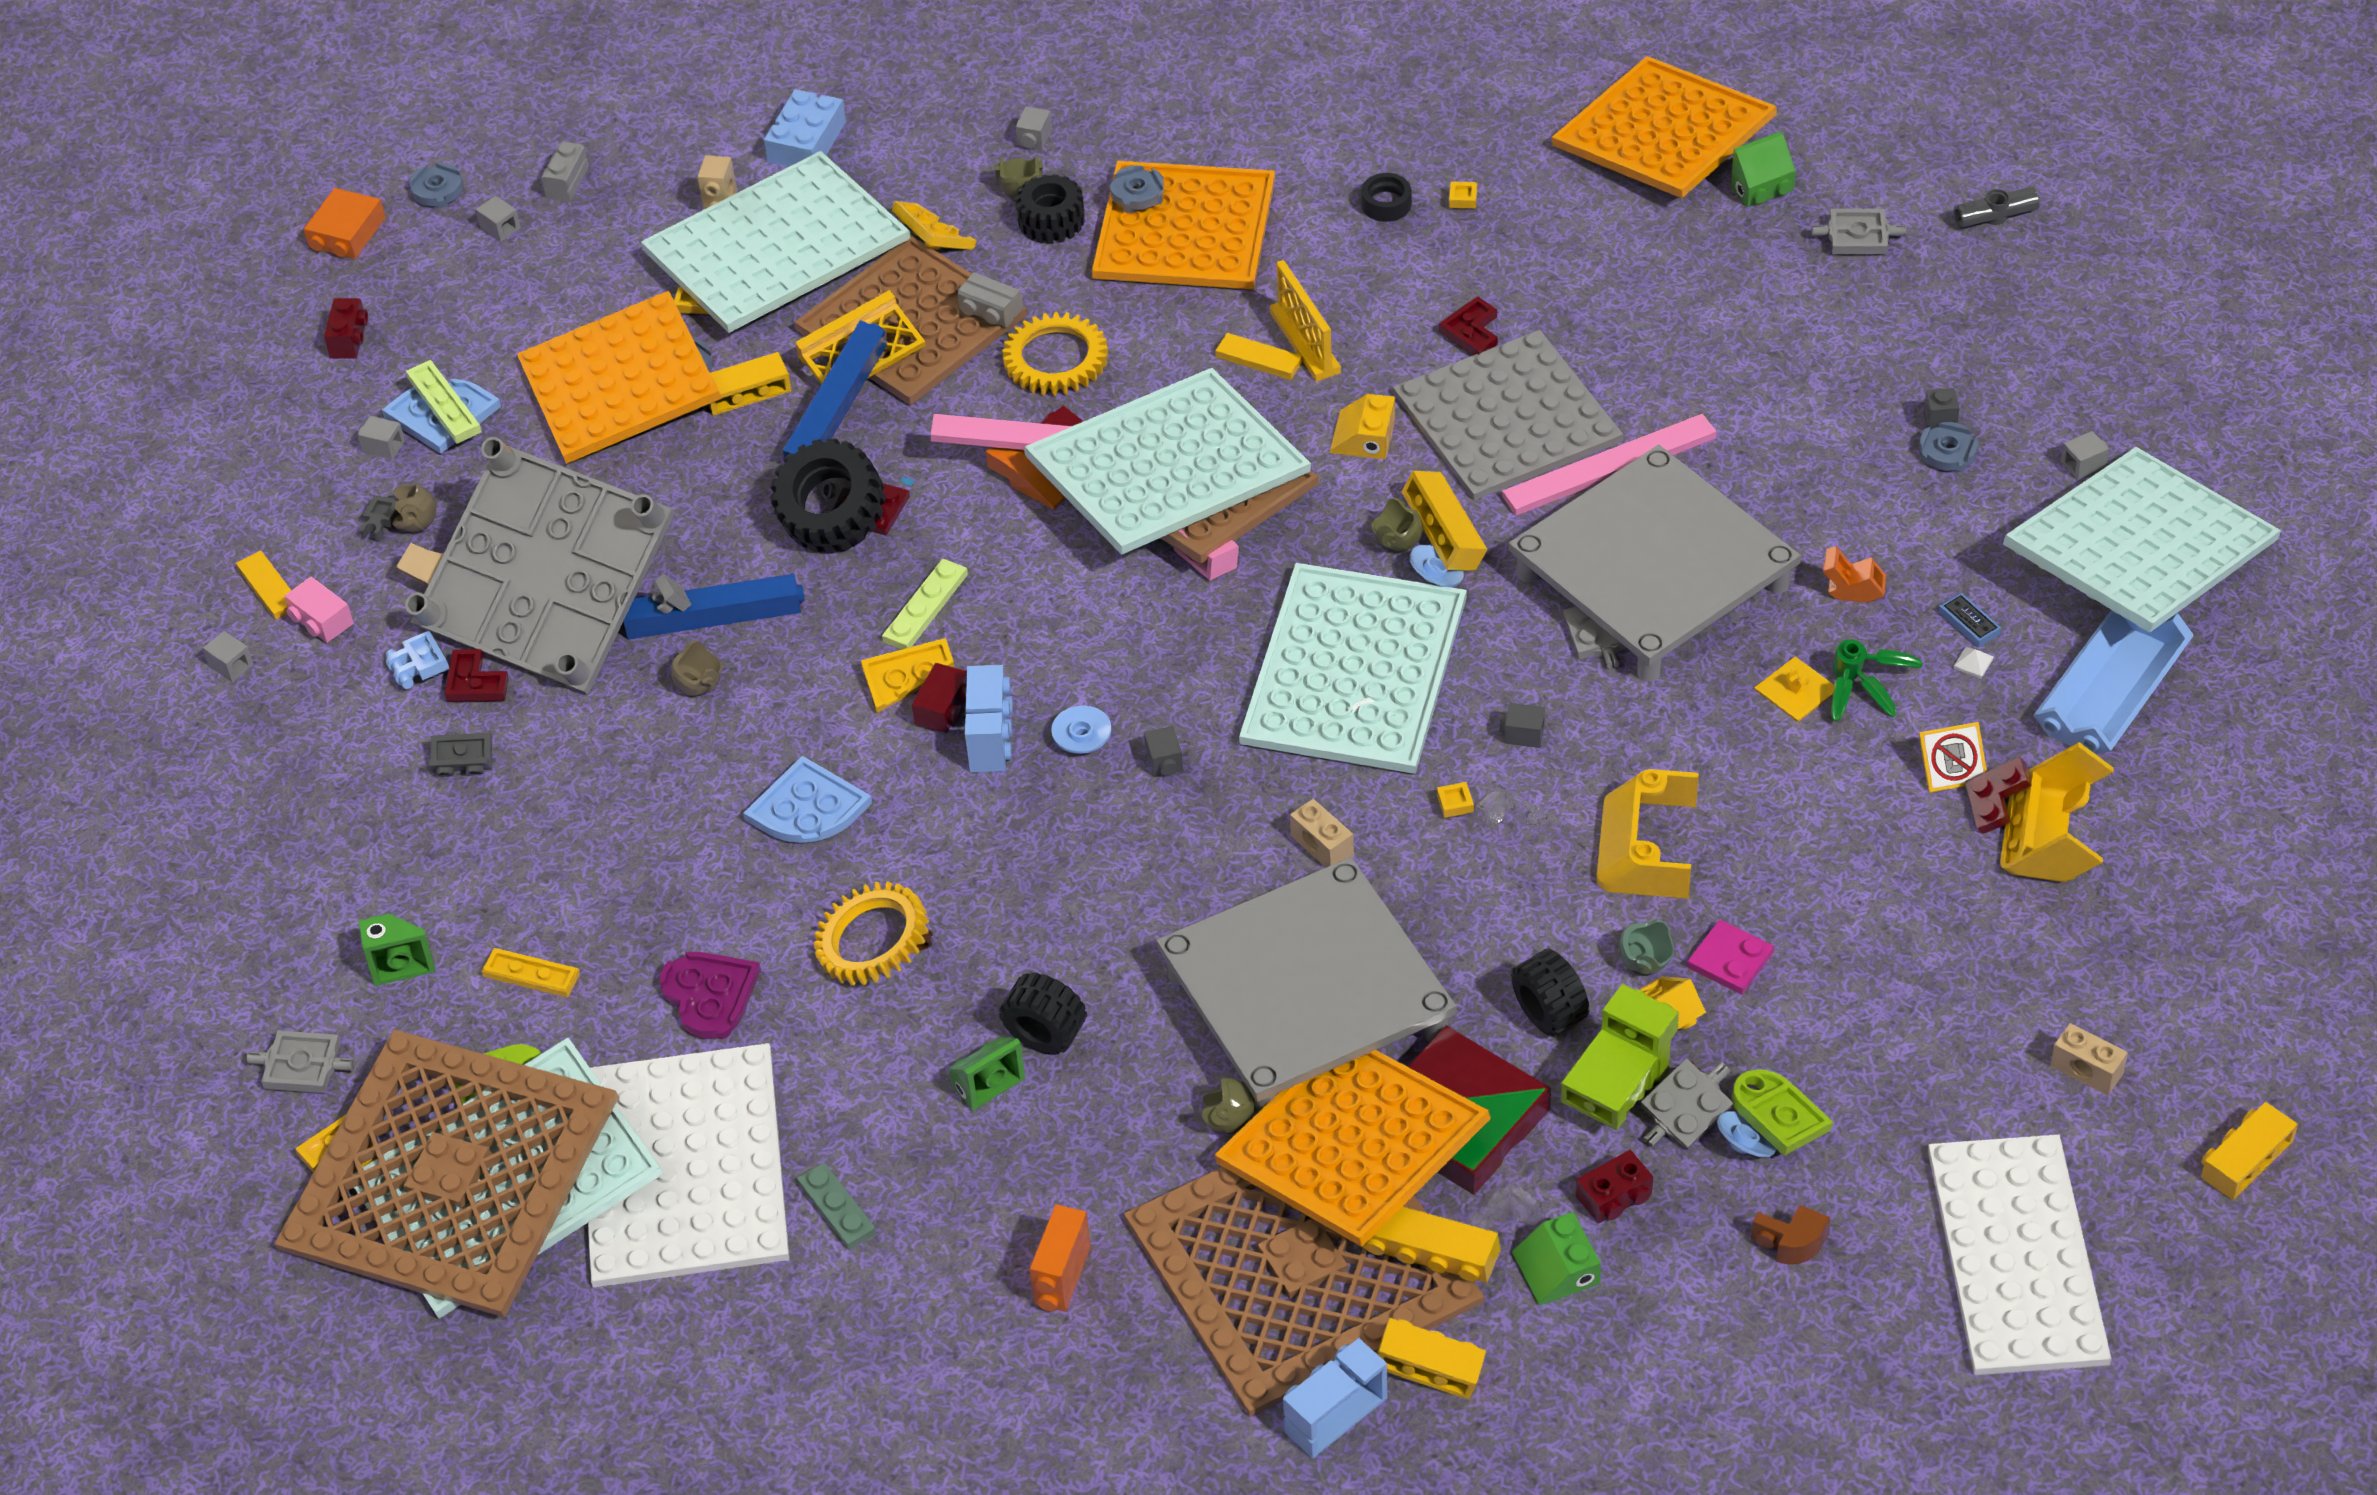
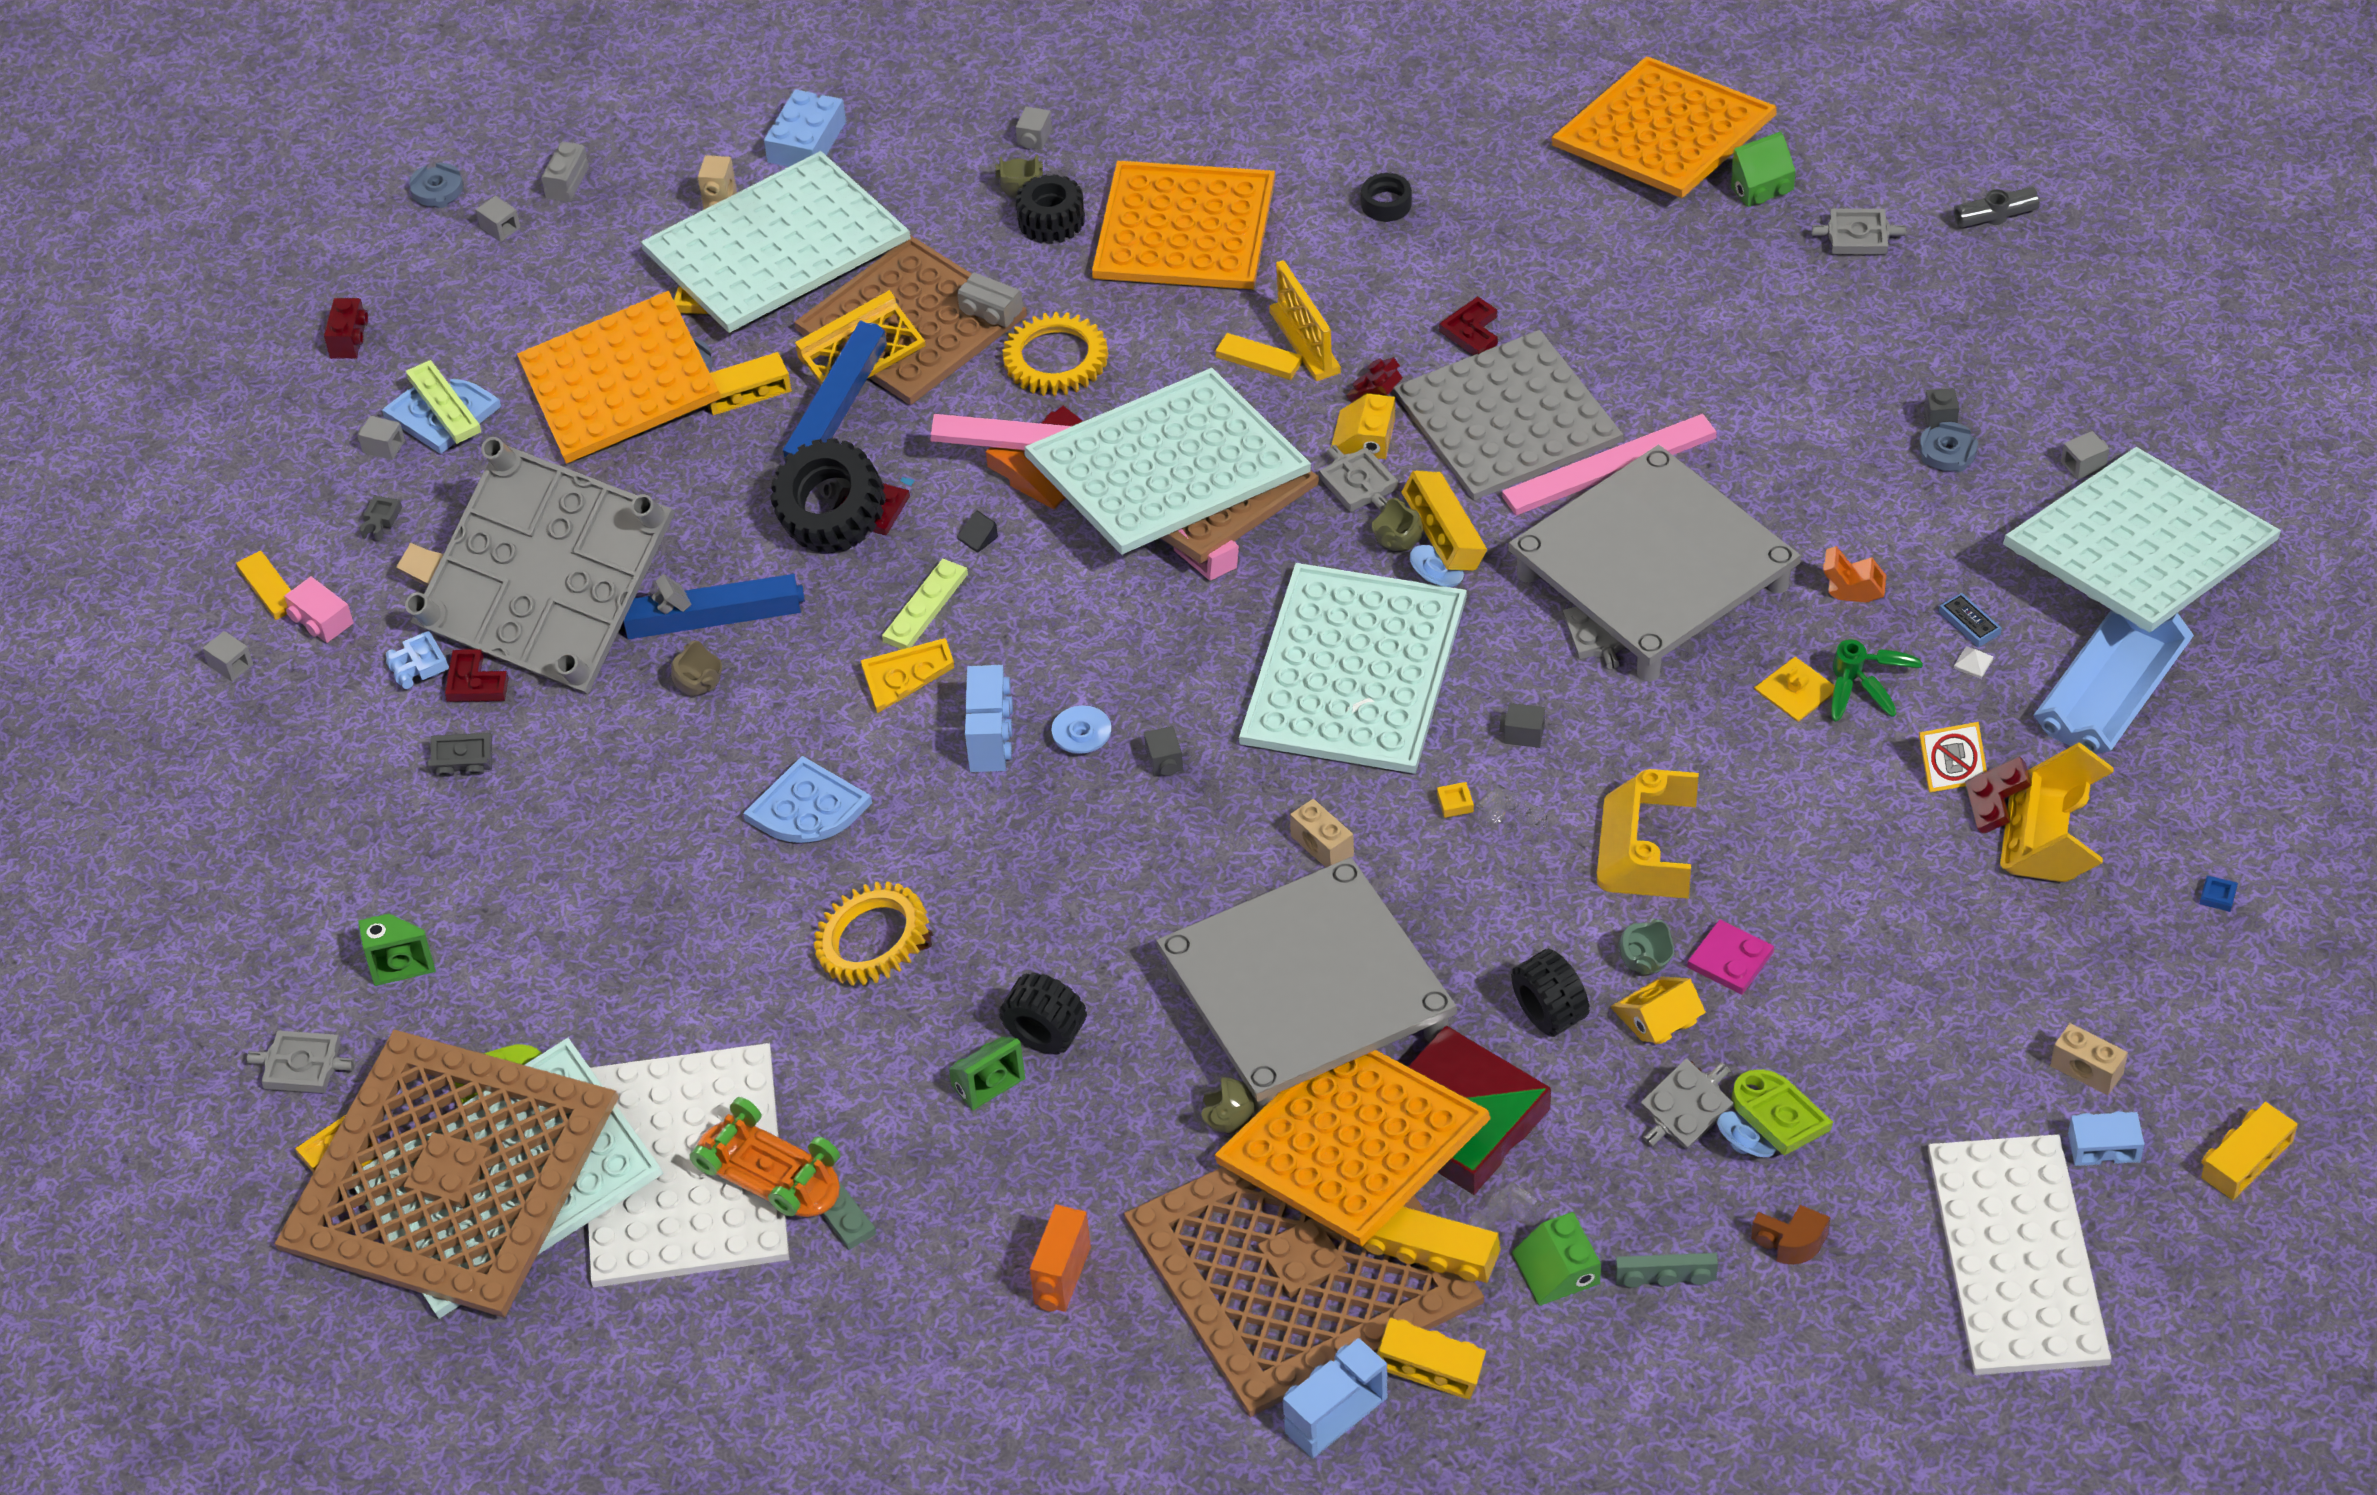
(344, 223): orange brick -> none
(415, 508): dark tan cap -> none
(530, 972): yellow tile -> none
(709, 991): magenta plate -> none
(769, 1165): none -> orange piece
(926, 226): yellow wing -> none
(940, 698): dark red brick -> none
(978, 532): none -> black slope
(1131, 200): sand blue plate -> none
(1358, 479): none -> light grey plate
(1378, 380): none -> dark red plate
(1463, 195): yellow plate -> none
(1614, 1187): dark red brick -> none
(1622, 1058): lime brick -> none
(1666, 1269): none -> sand green plate
(2106, 1138): none -> light blue brick
(2218, 893): none -> blue tile

